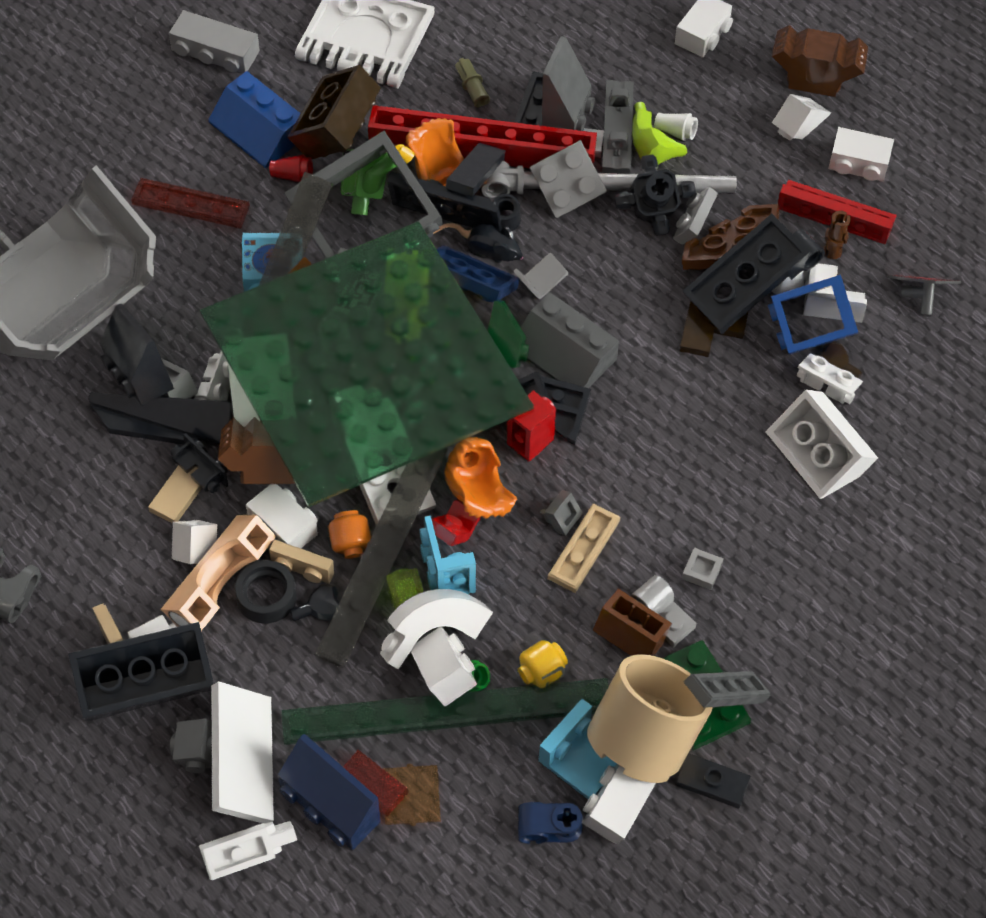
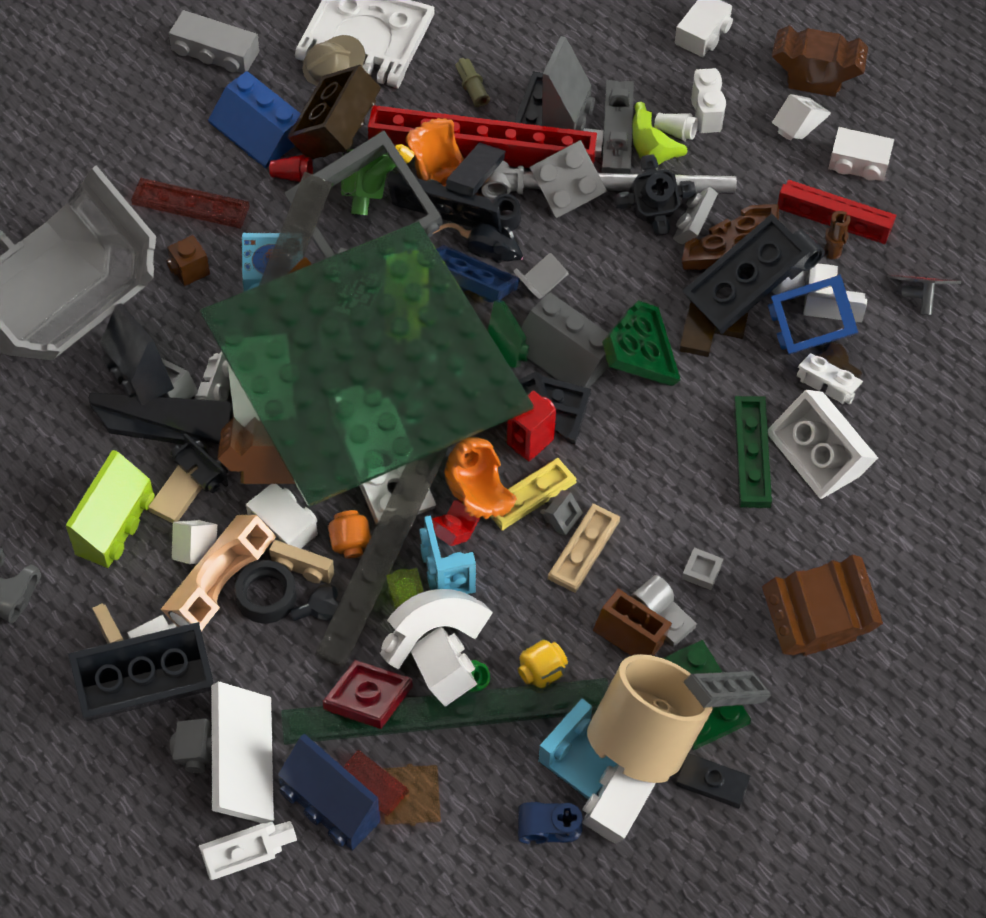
(109, 511): none -> slope
(188, 260): none -> reddish brown brick
(332, 56): none -> dark tan piece
(367, 694): none -> dark red tile
(536, 491): none -> light yellow tile
(642, 345): none -> dark green plate
(708, 100): none -> white brick
(752, 452): none -> dark green plate
(822, 606): none -> reddish brown slope

